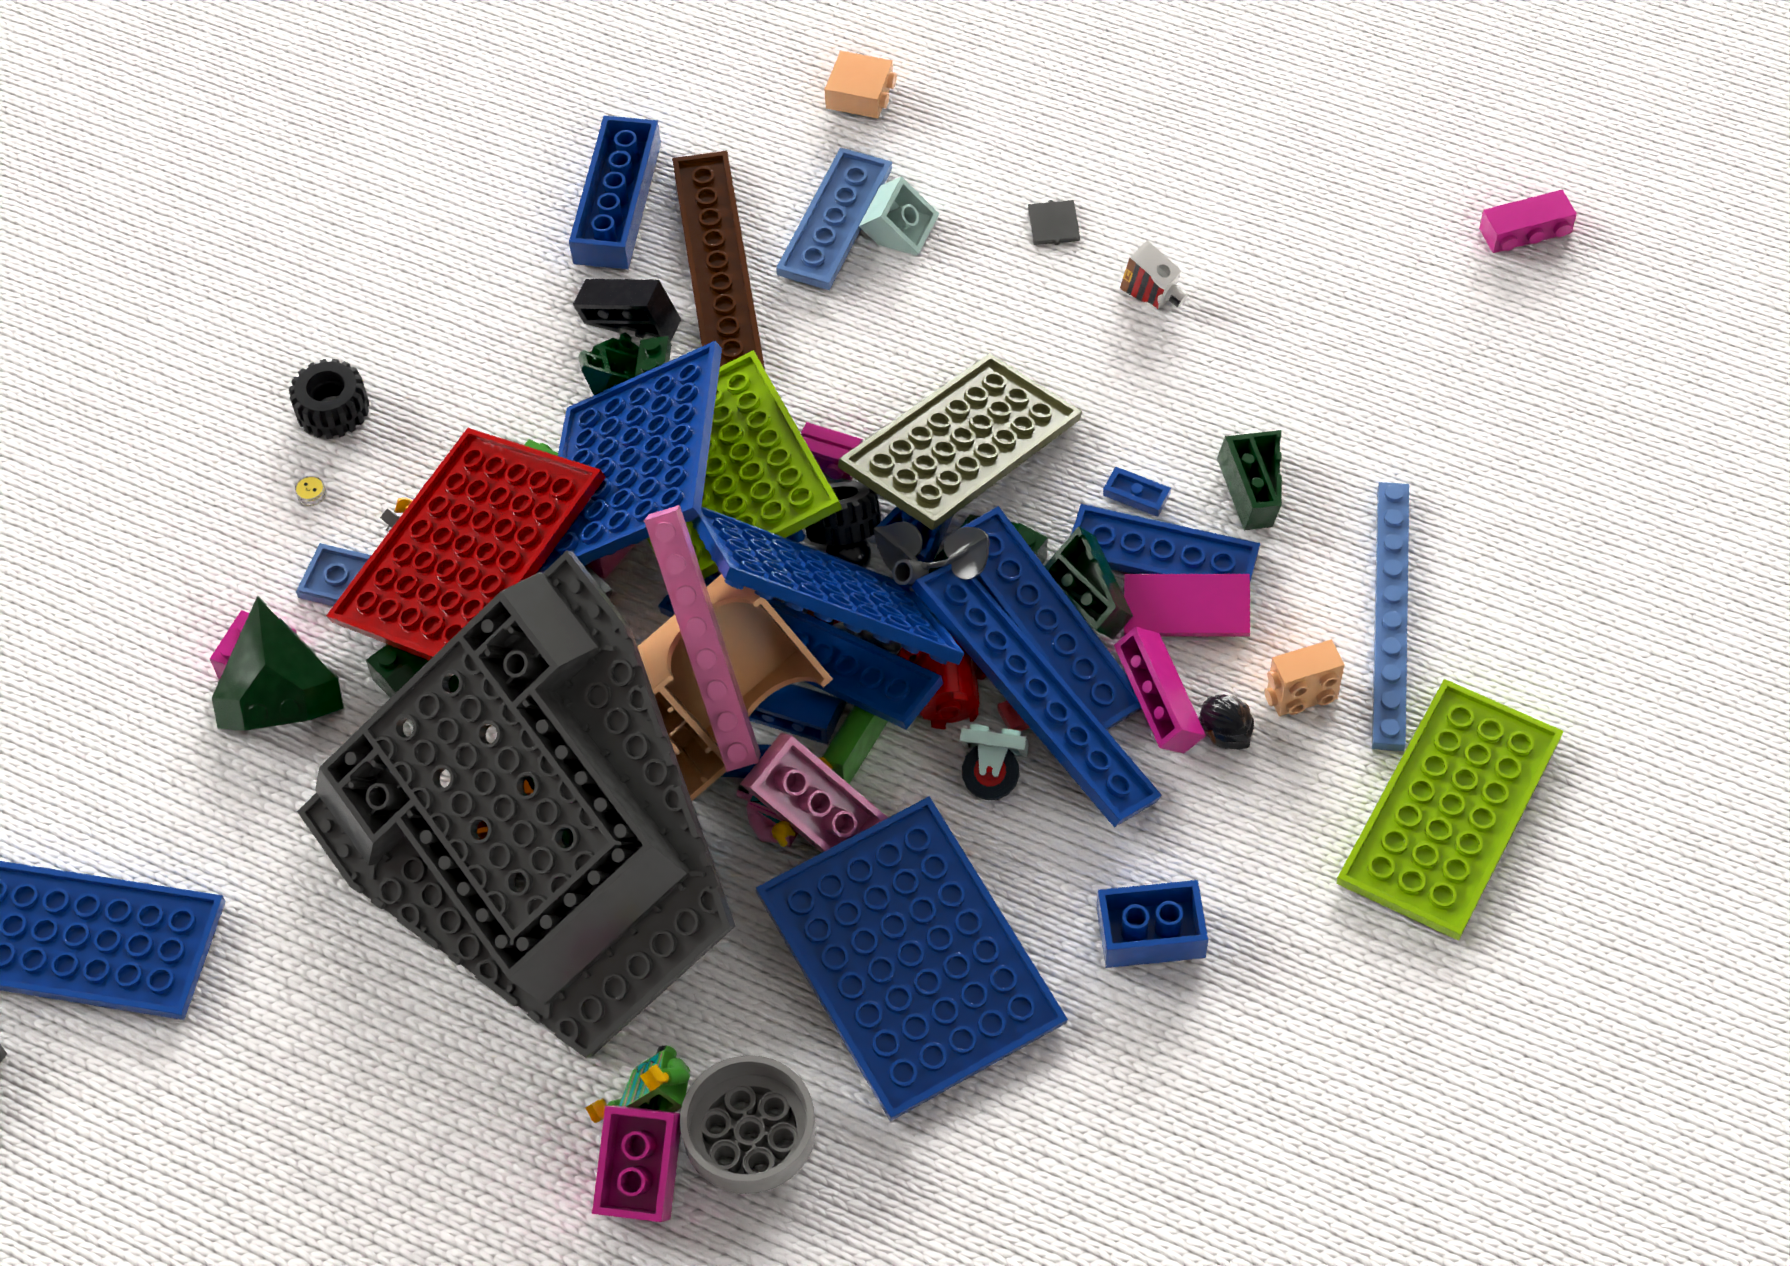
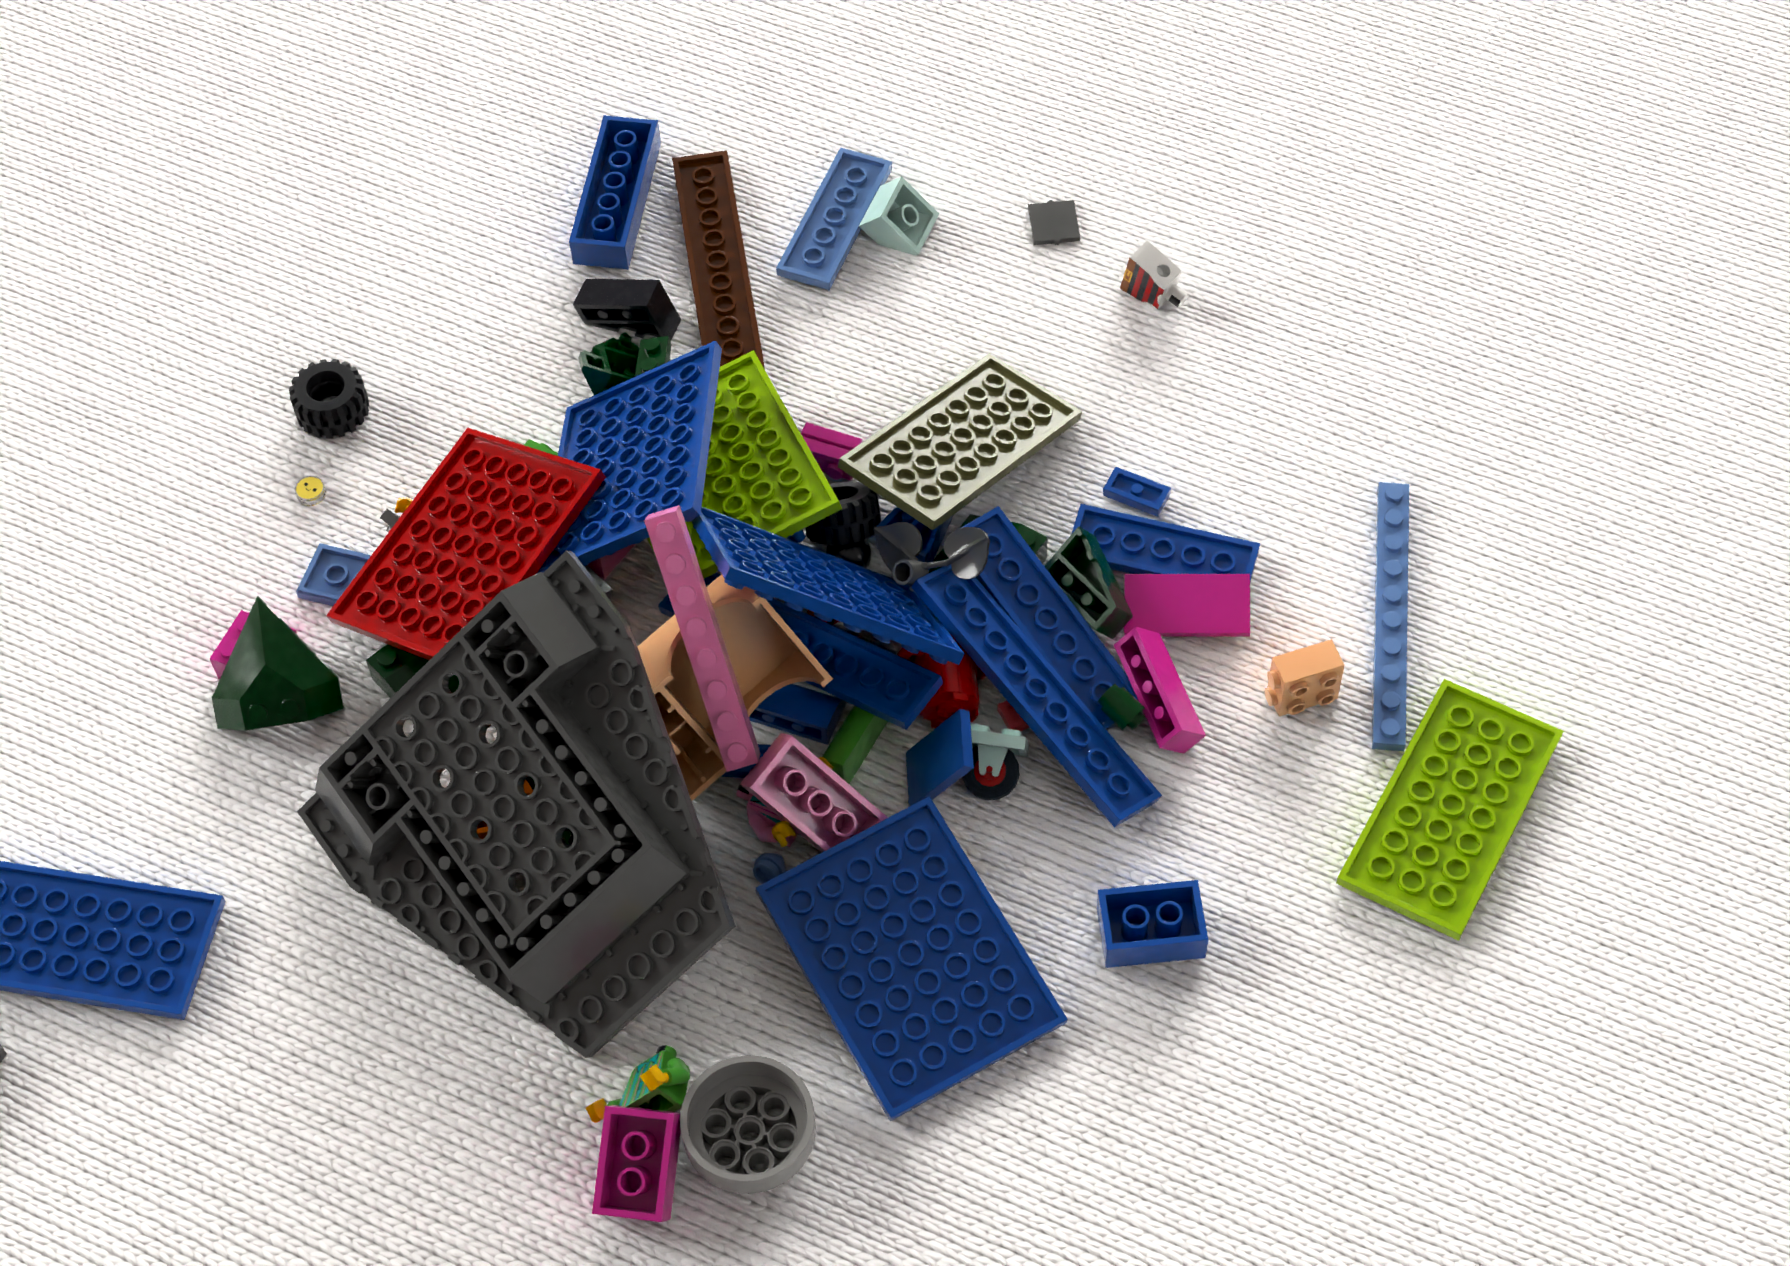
(768, 867): none -> medium blue plate
(860, 84): light nougat brick -> none
(940, 758): none -> blue tile
(1122, 707): none -> dark green brick
(1227, 722): black hair -> none
(1253, 476): dark green wedge -> none
(1527, 221): dark pink brick -> none

